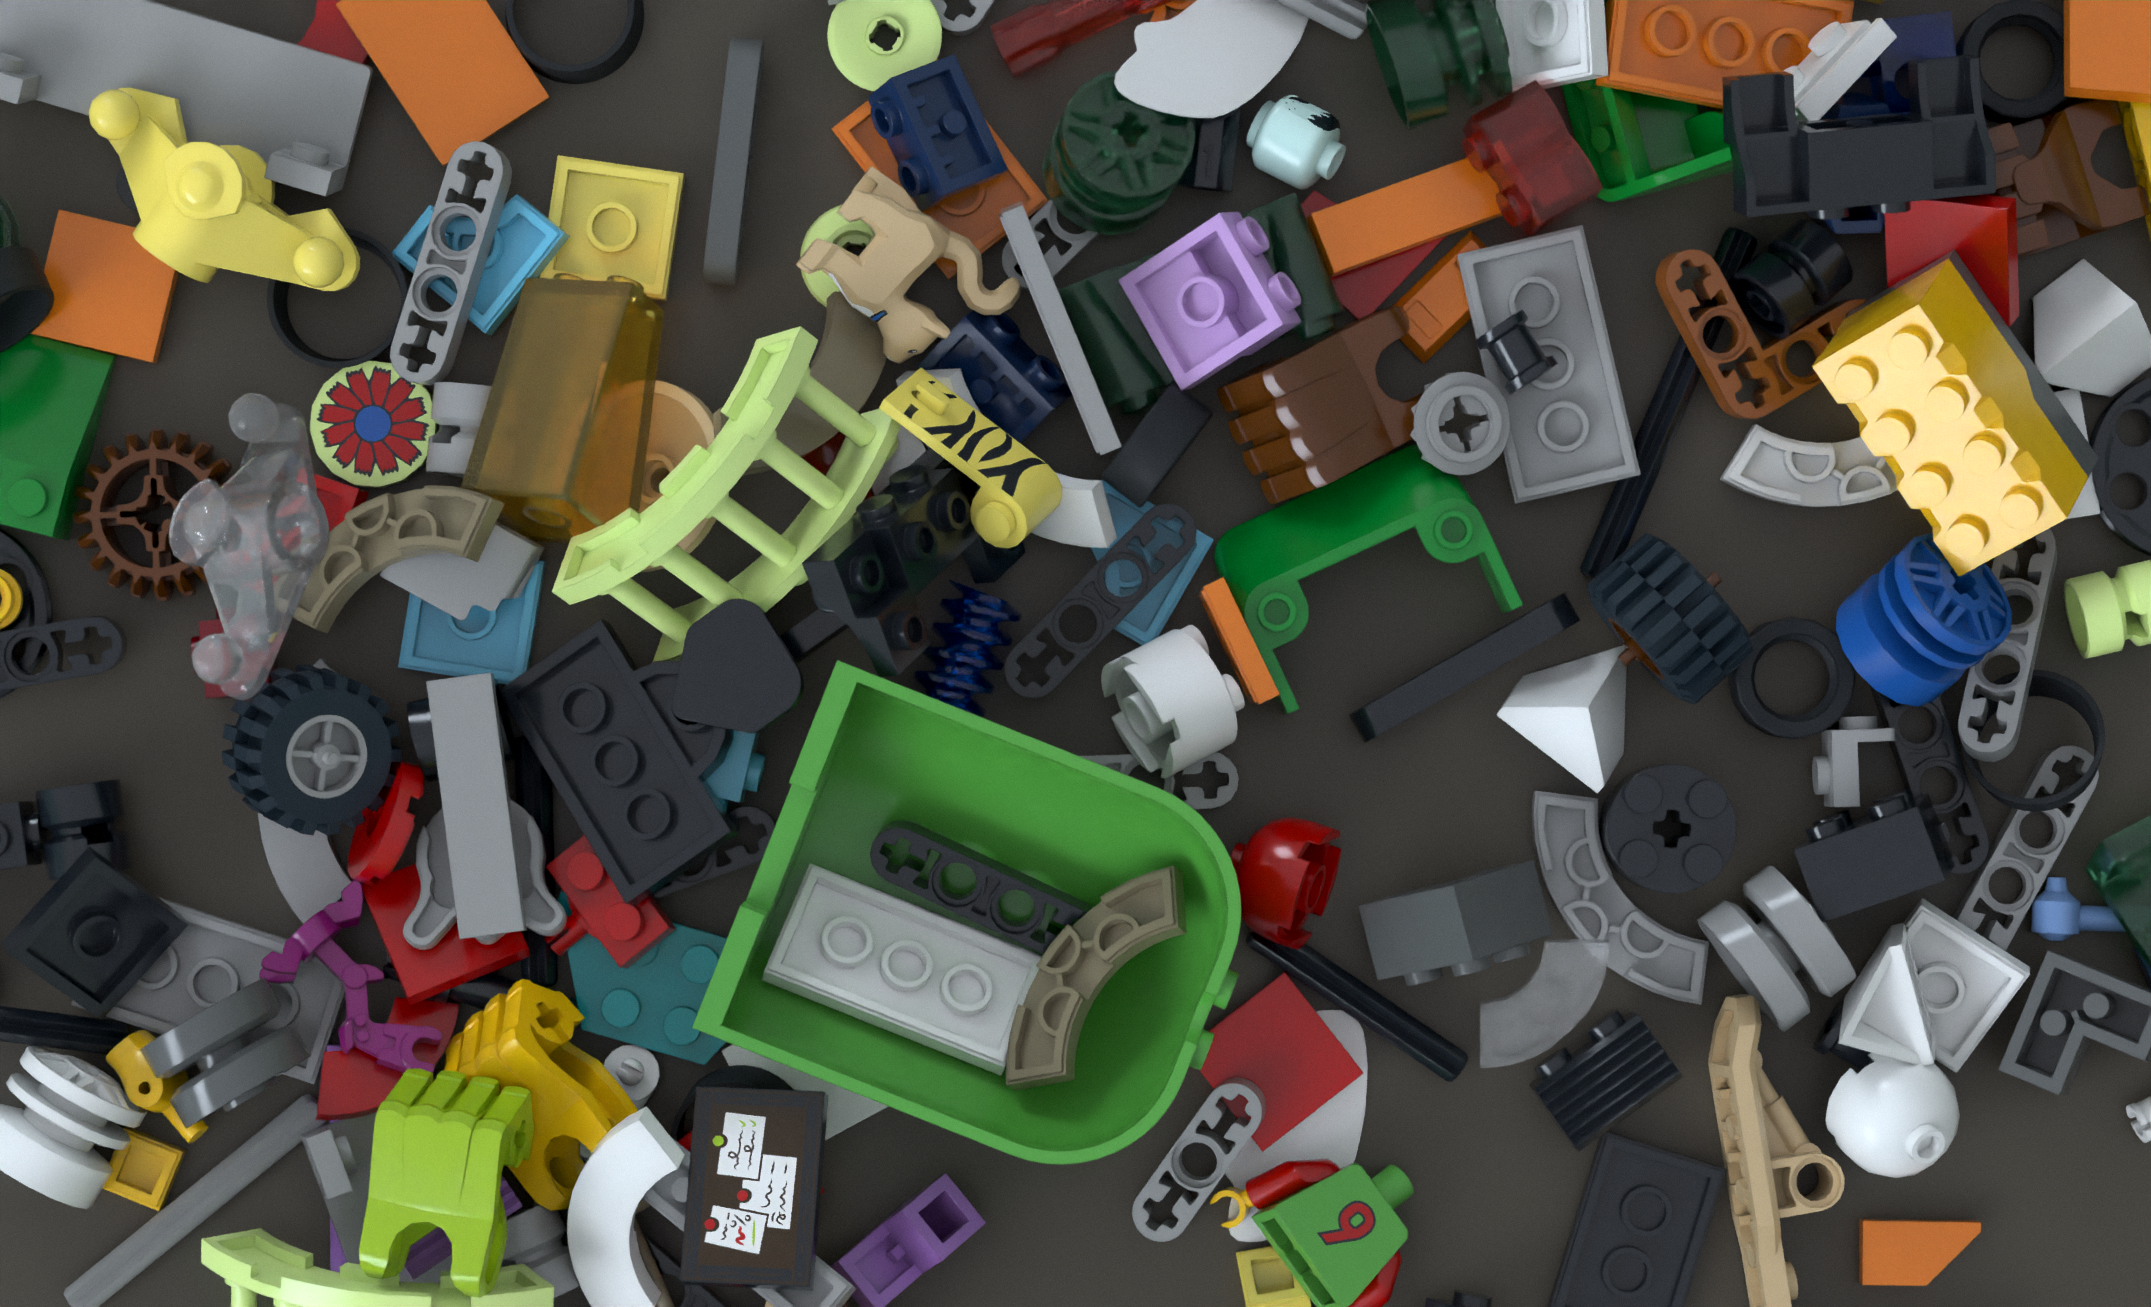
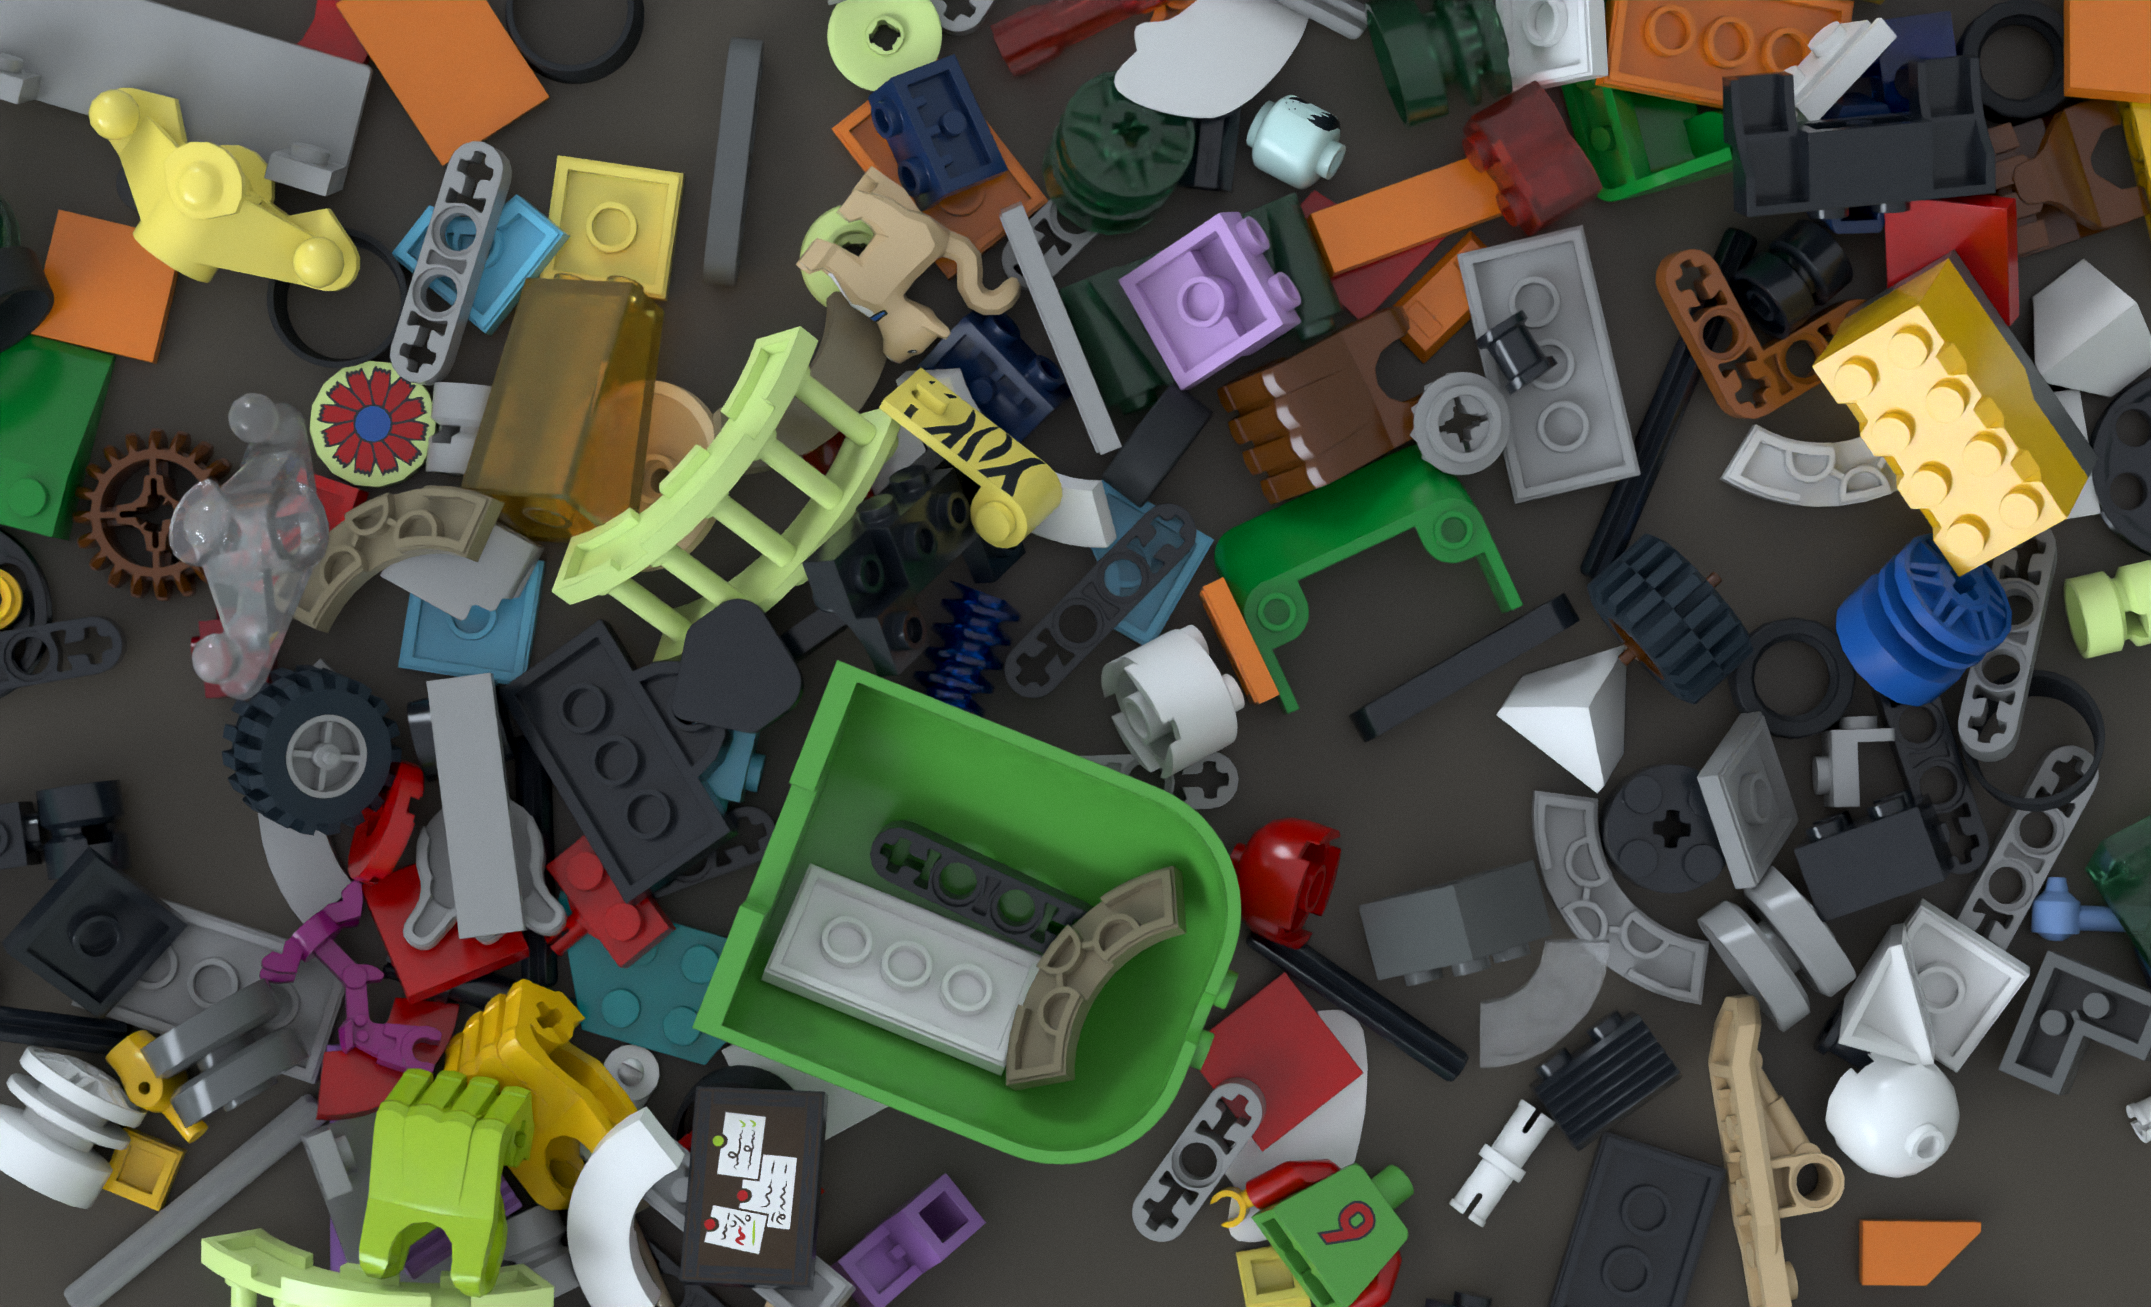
(1502, 1163): none -> white pin
(1748, 799): none -> light grey tile

